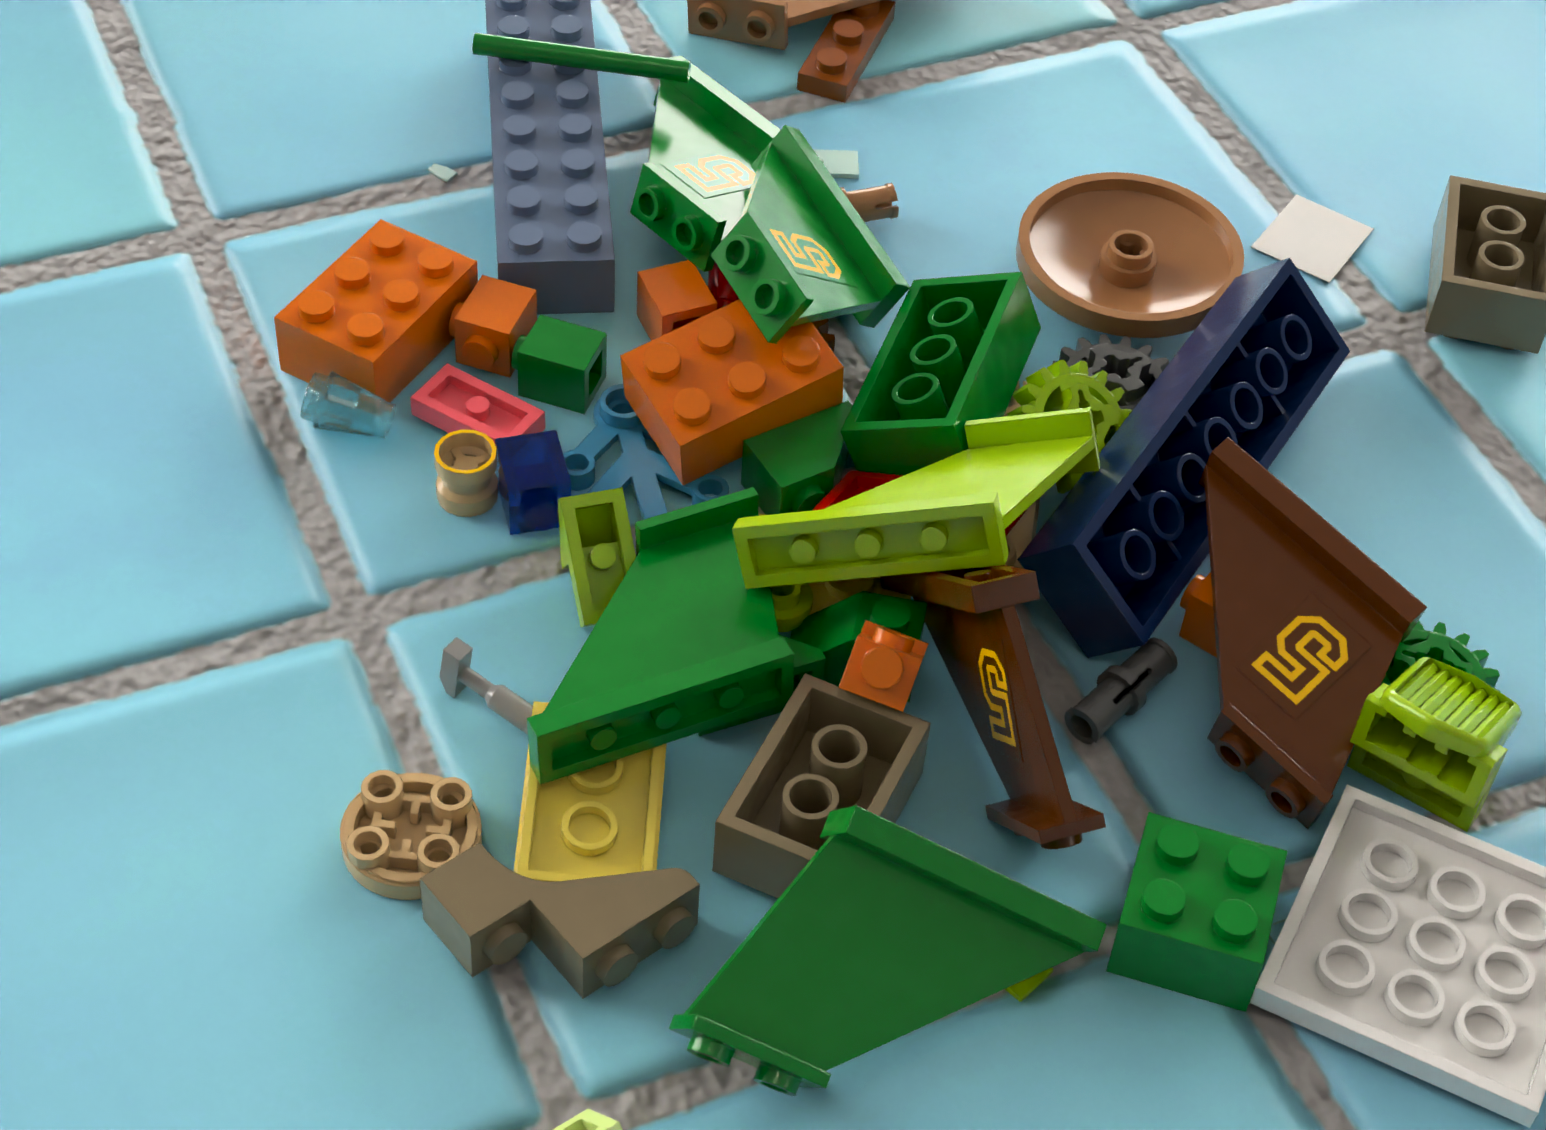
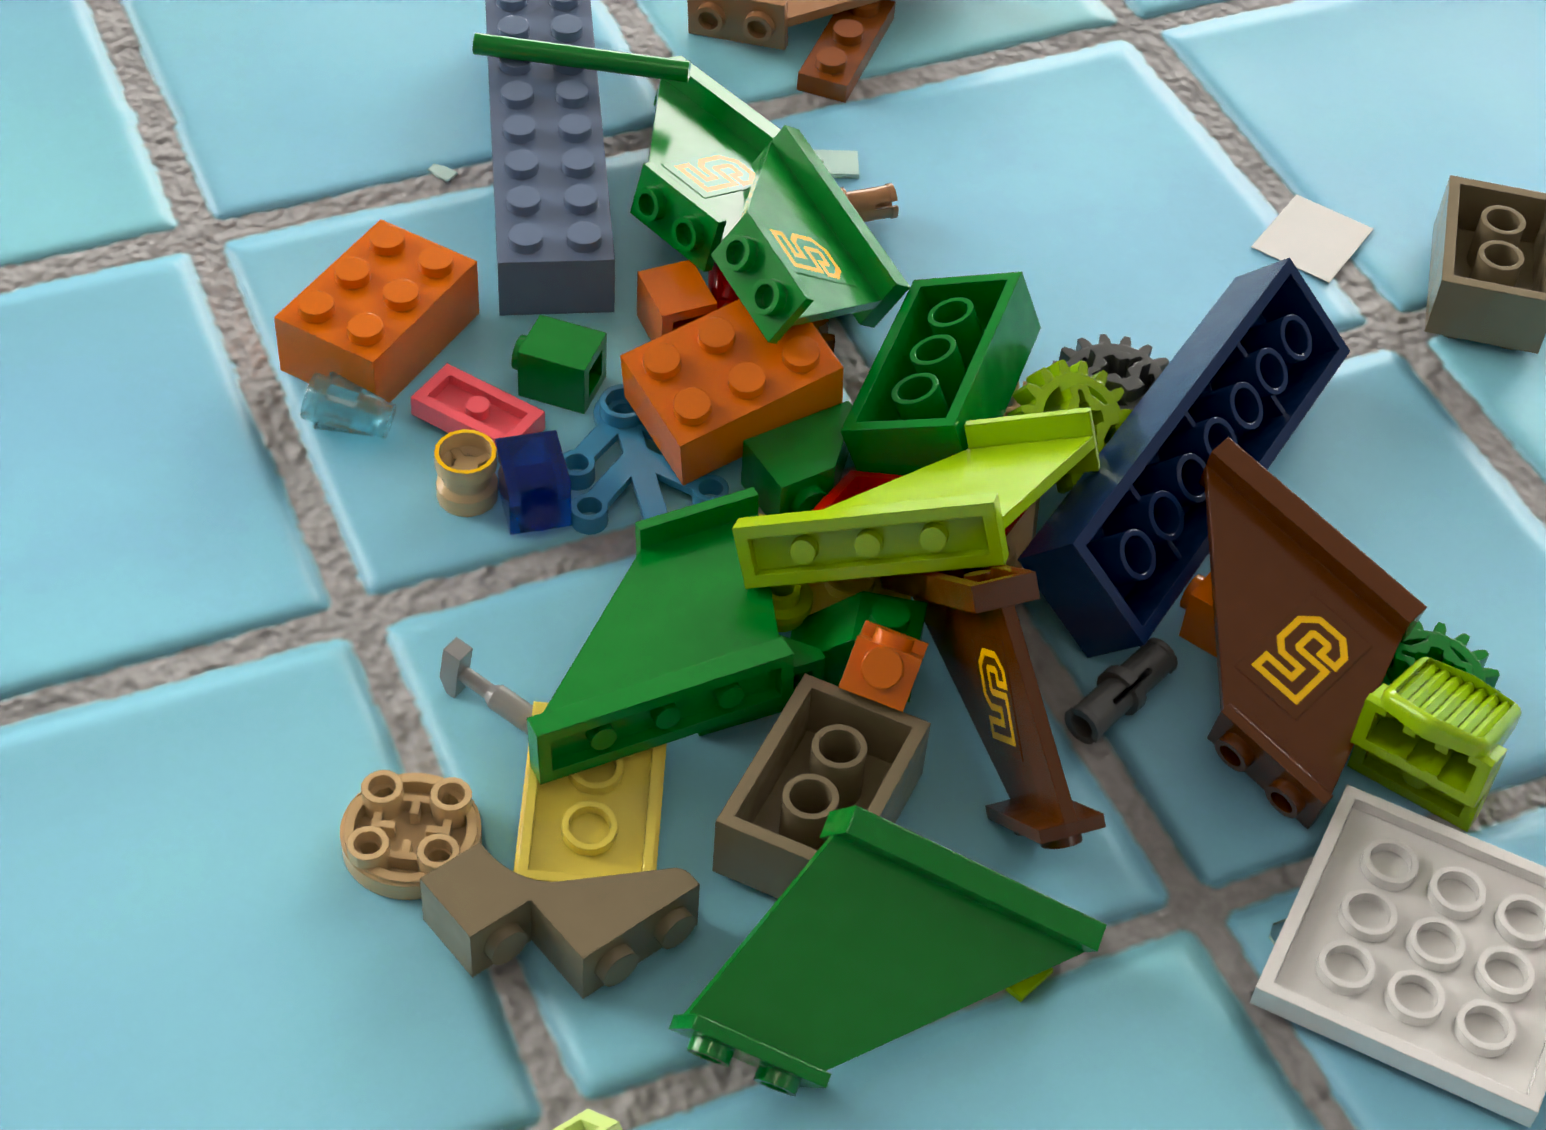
(491, 324): orange brick -> none
(595, 548): lime slope -> none
(1127, 254): medium nougat dish -> none
(1198, 912): green brick -> none

